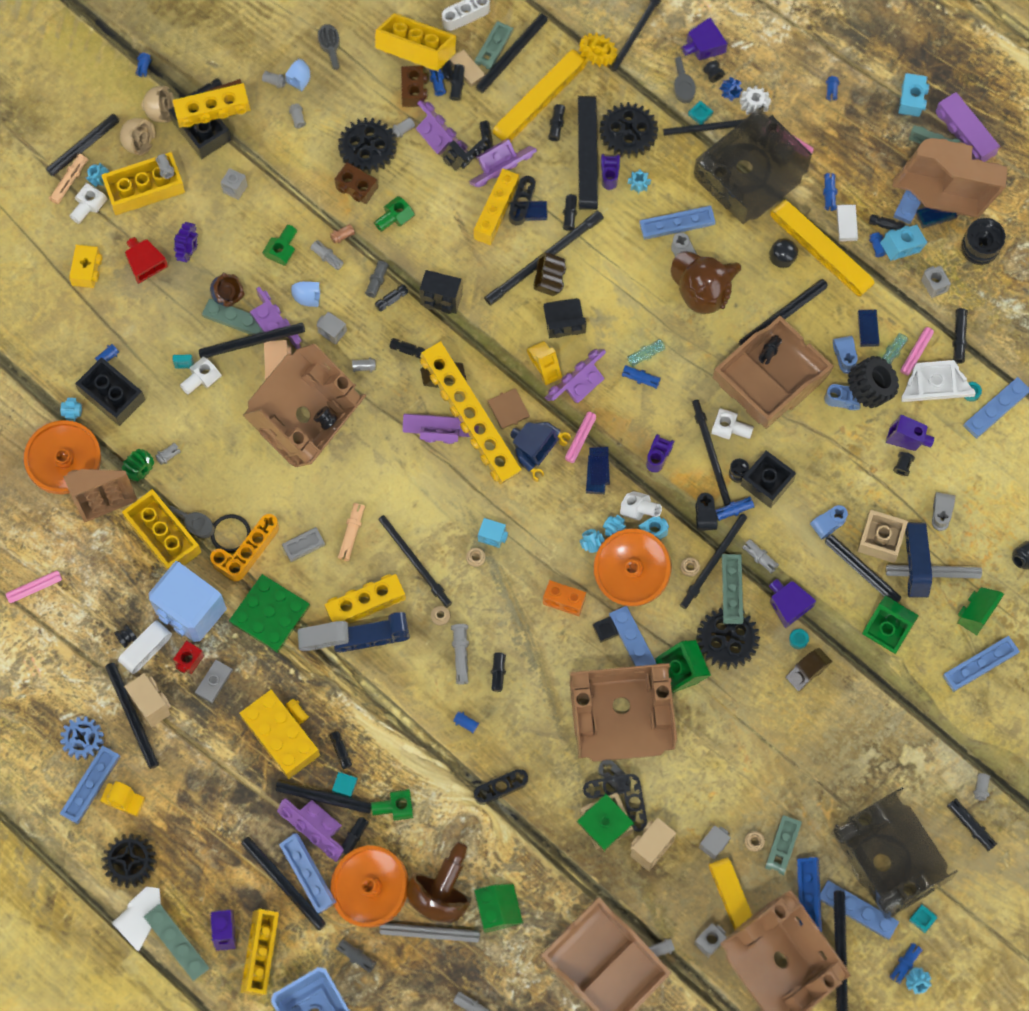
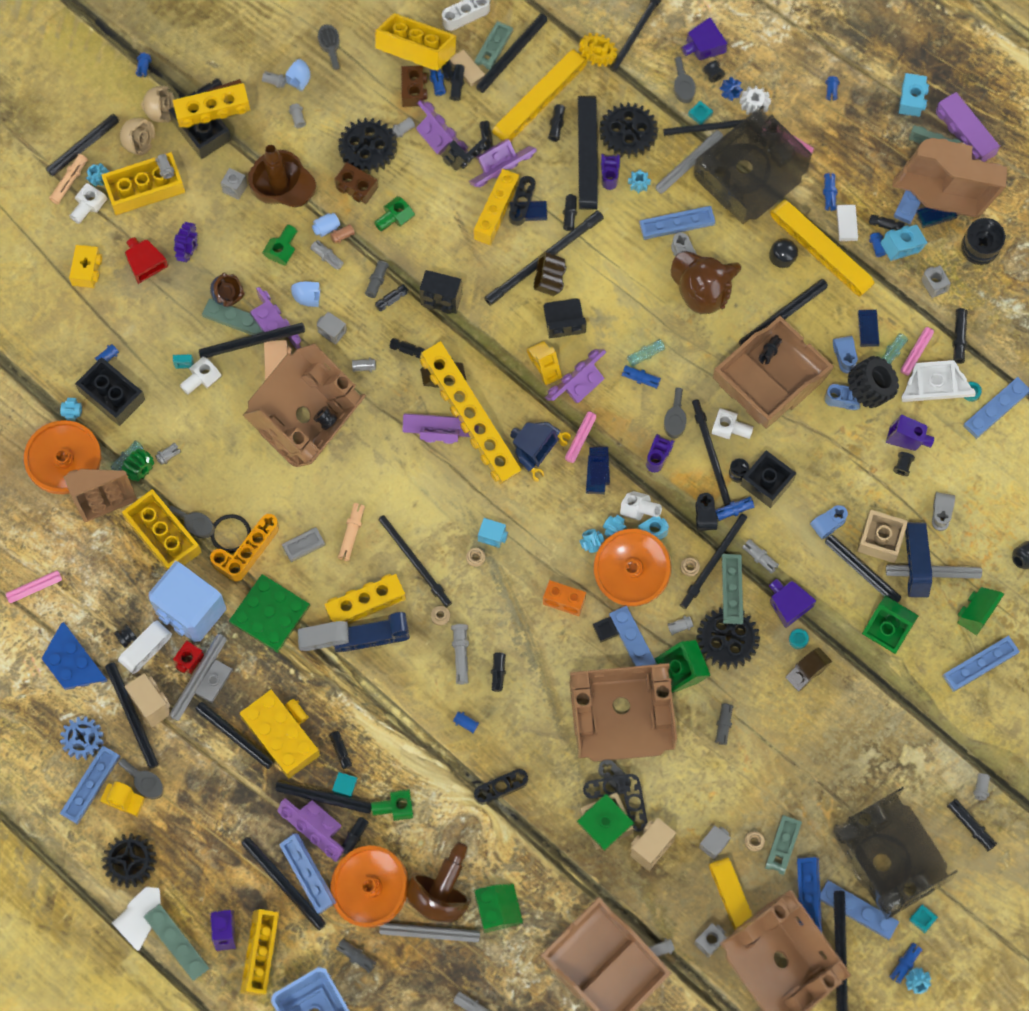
(70, 661): none -> blue wing
(117, 465): none -> clear light blue axle
(145, 782): none -> dark grey piece
(197, 677): none -> light grey axle
(235, 735): none -> black axle
(281, 179): none -> reddish brown piece
(325, 224): none -> light blue brick
(508, 408): medium nougat piece -> none
(675, 417): none -> dark grey piece
(680, 625): none -> light grey pin
(687, 163): none -> light grey axle
(724, 724): none -> dark grey pin

